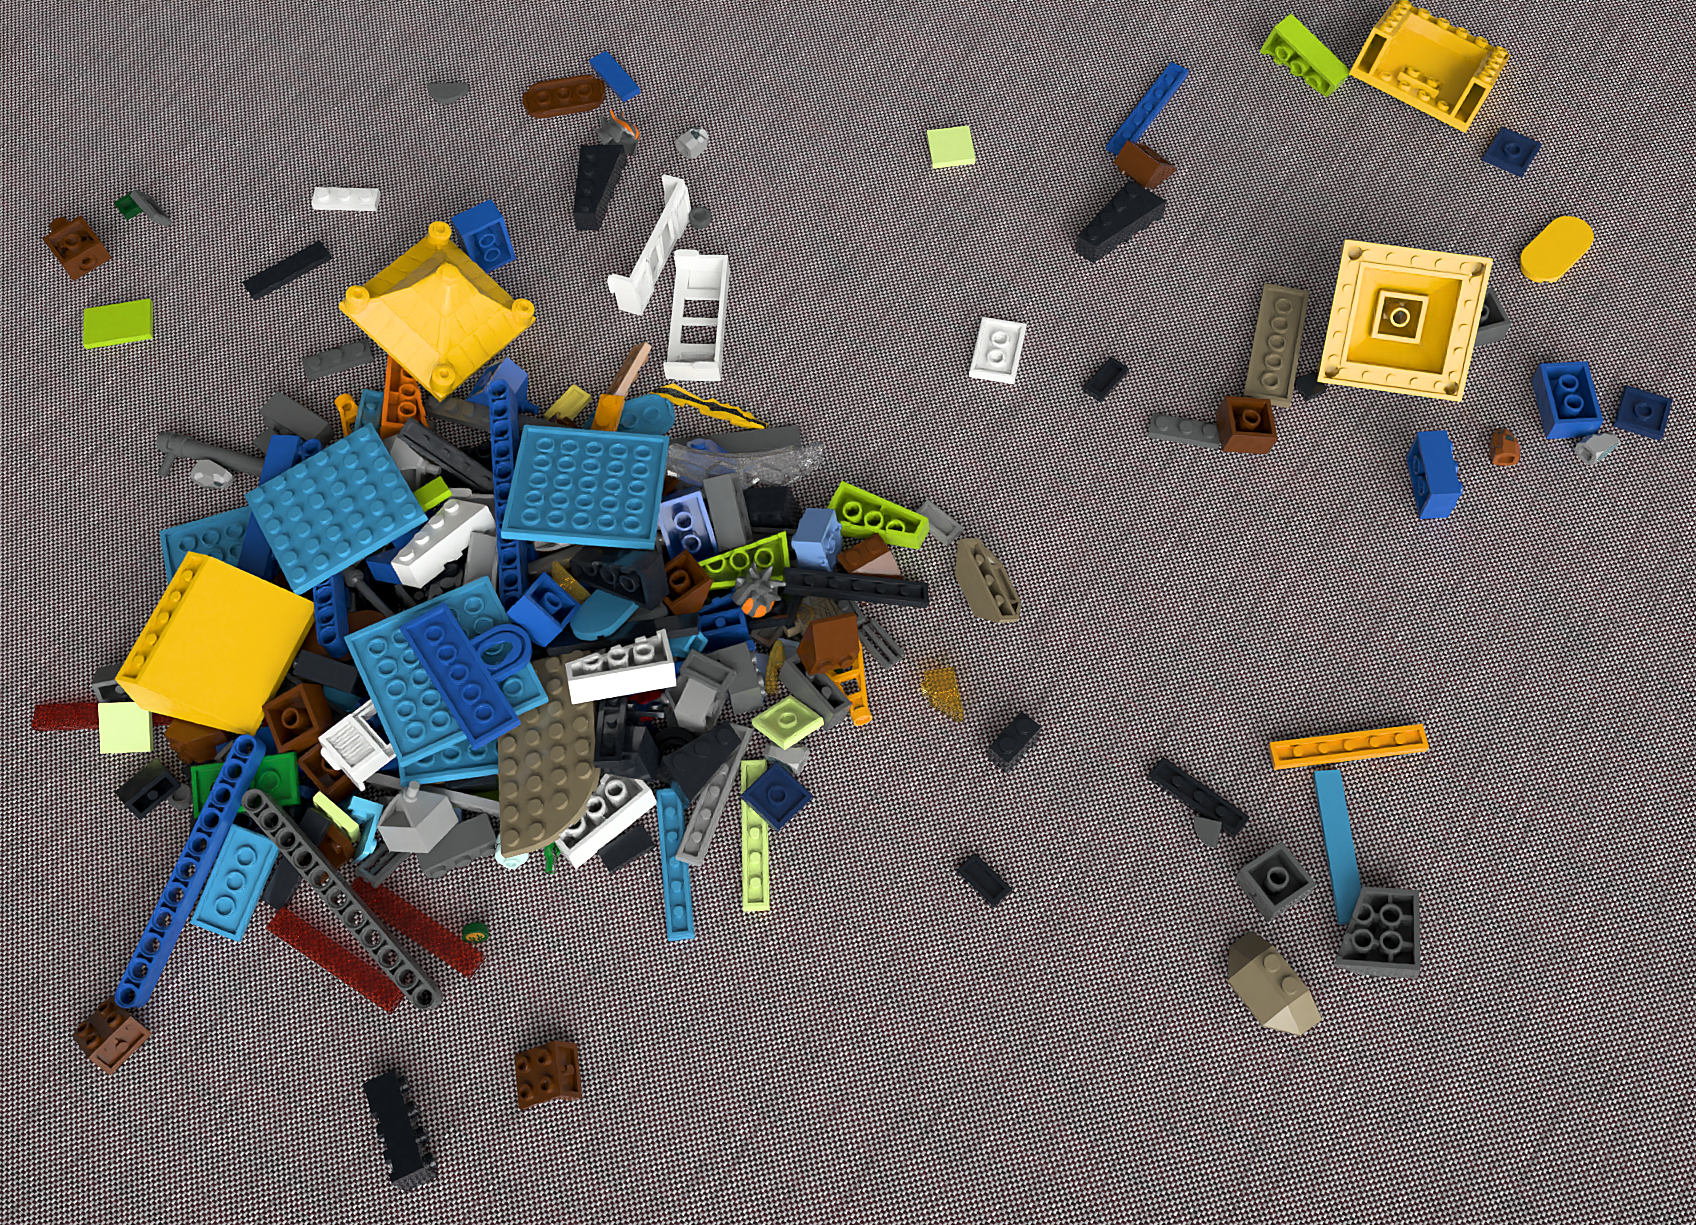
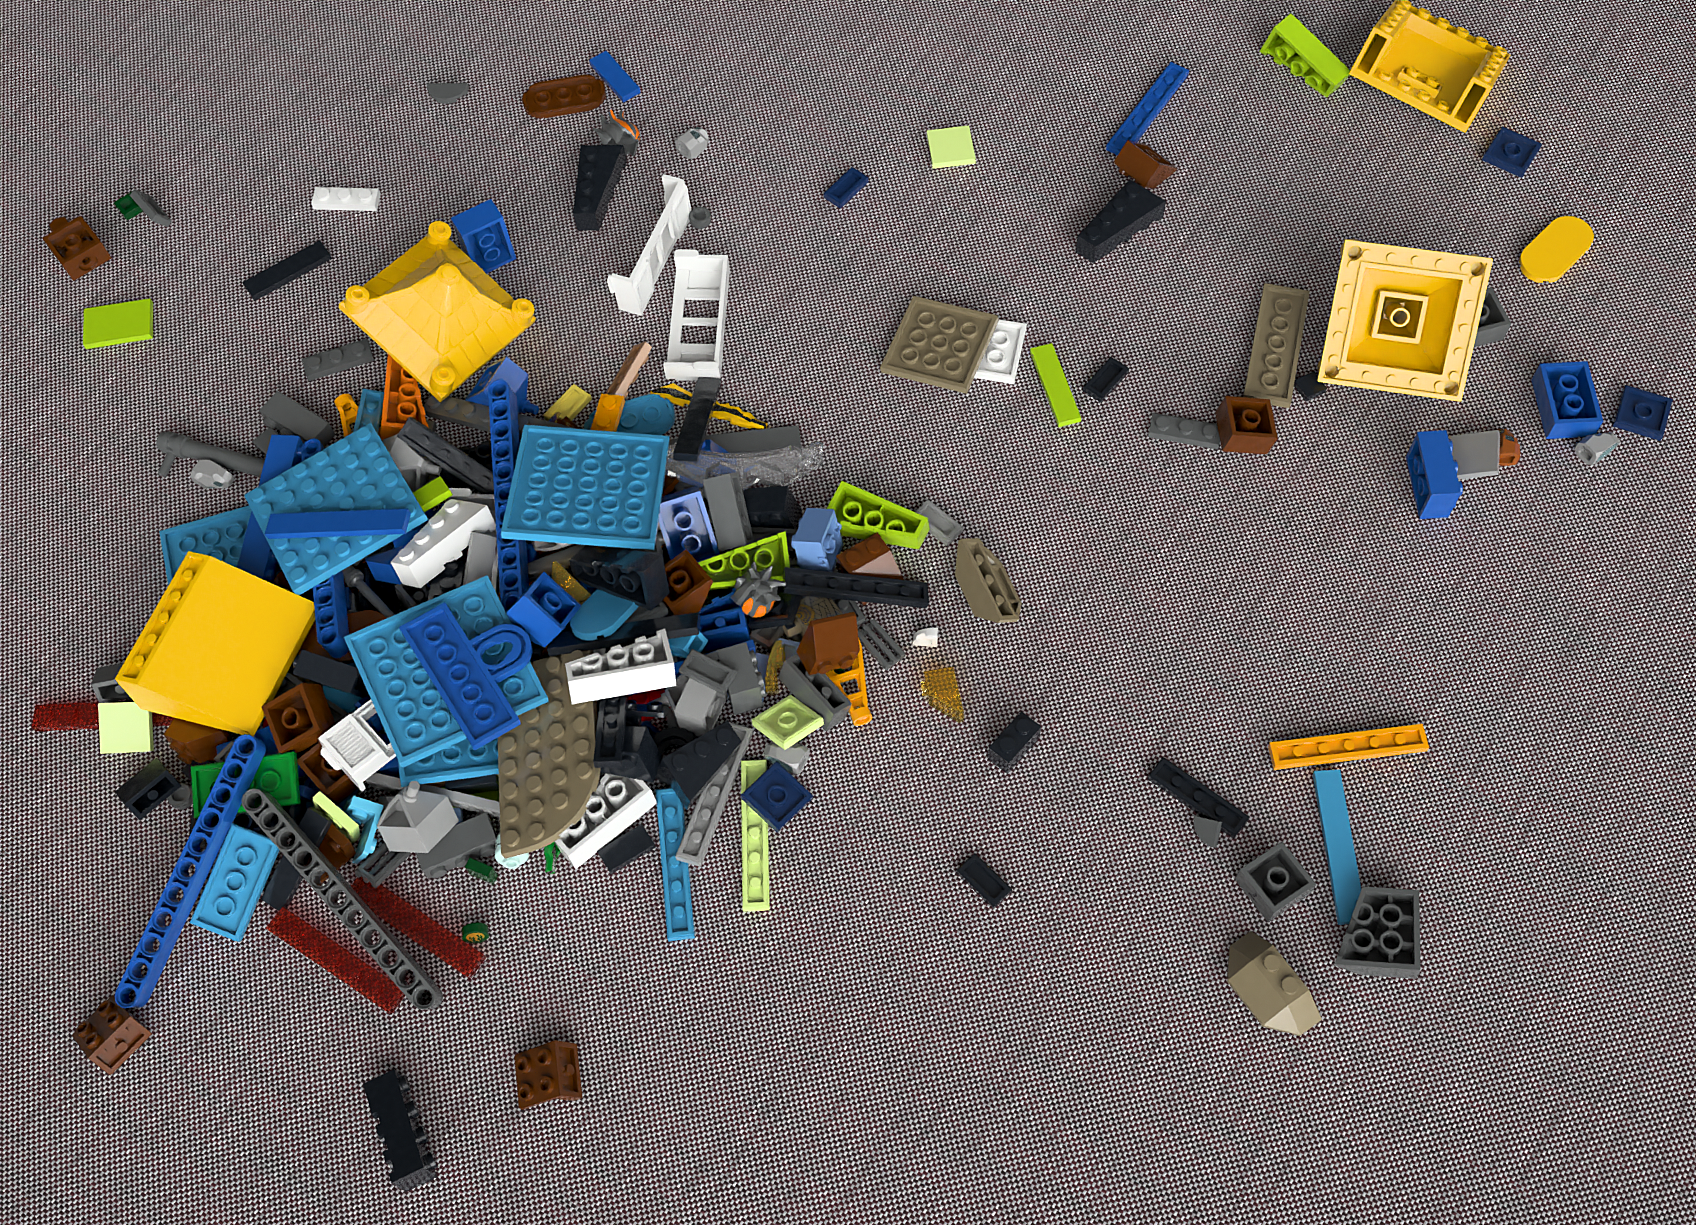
(338, 523): none -> blue tile
(481, 871): none -> dark green tile
(697, 419): none -> black tile
(846, 187): none -> dark blue tile
(926, 637): none -> white tile
(939, 344): none -> dark tan plate
(1055, 385): none -> lime tile
(1476, 454): none -> light grey tile

